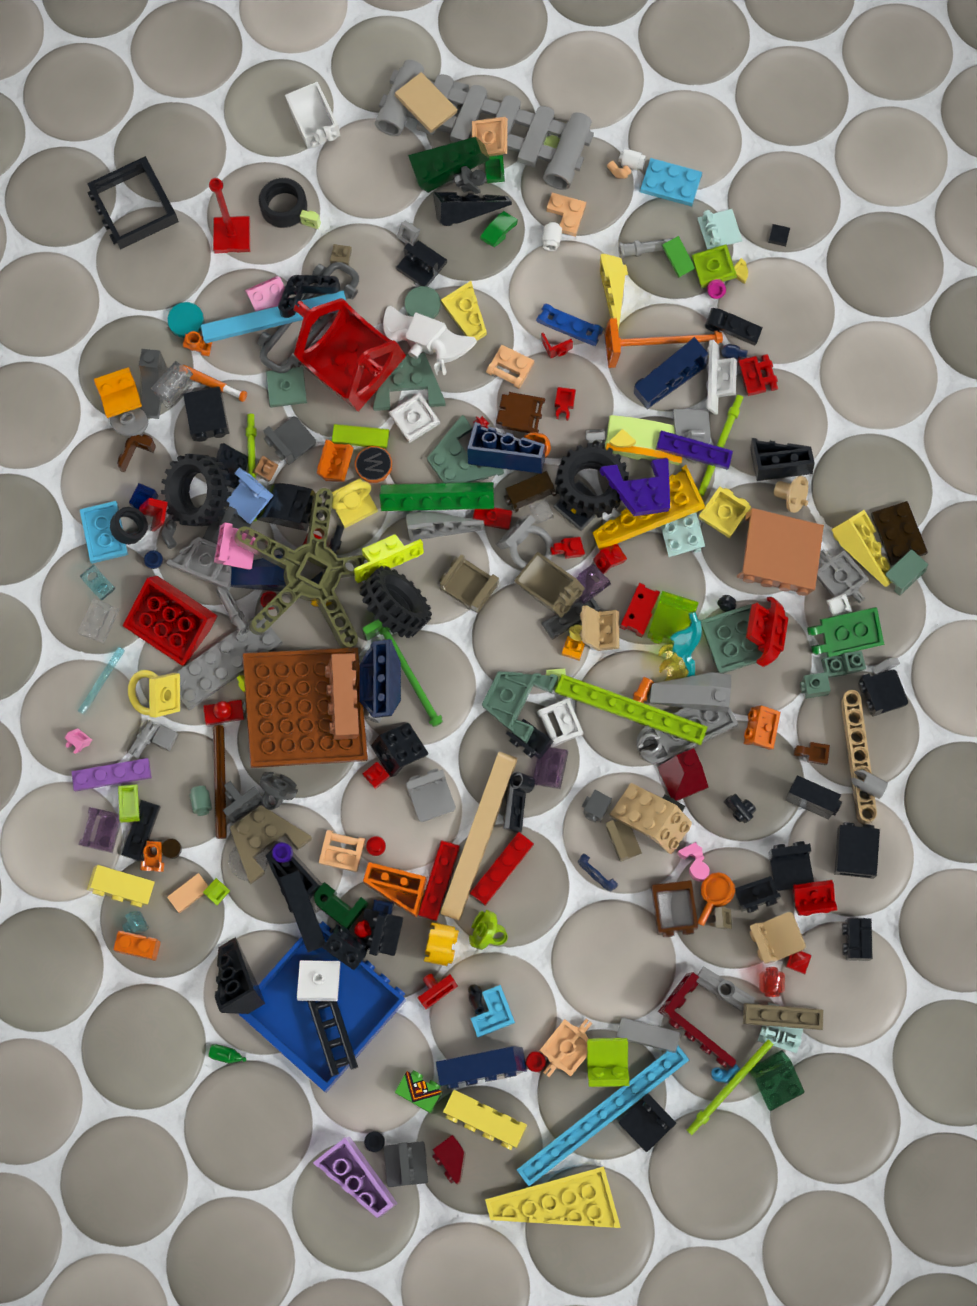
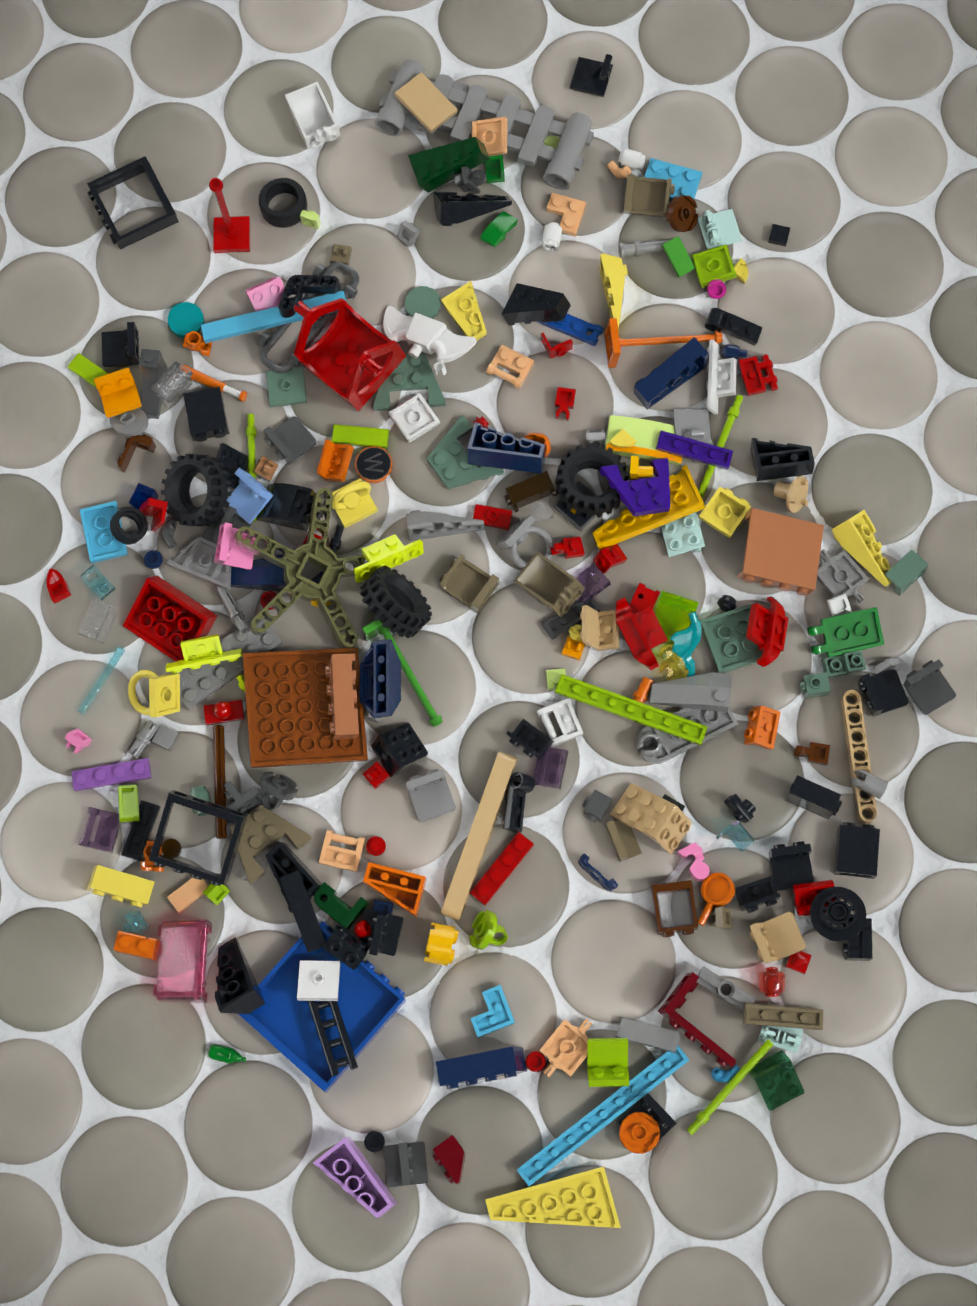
(57, 586): none -> red plate
(86, 369): none -> lime tile
(121, 347): none -> black bracket
(182, 961): none -> clear pink windscreen
(201, 652): none -> neon yellow bracket
(208, 808): none -> black window
(282, 852): dark purple tile -> none
(418, 1091): brick -> none
(421, 263): black bracket -> none
(437, 496): green brick -> none
(437, 990): red tile -> none
(439, 880): red tile -> none
(475, 998): black arm -> none
(484, 1119): light yellow wedge -> none
(509, 695): sand green wing -> none
(520, 412): reddish brown plate -> none
(535, 304): none -> black wedge
(592, 75): none -> black plate
(638, 471): none -> yellow tile
(639, 1132): none -> orange tile
(640, 632): none -> red plate
(648, 196): none -> dark tan panel
(674, 213): none -> reddish brown plate
(683, 775): dark red slope -> none
(738, 835): none -> clear light blue bracket
(838, 913): none -> black wheel
(898, 531): dark brown plate -> none
(929, 687): none -> dark grey bracket

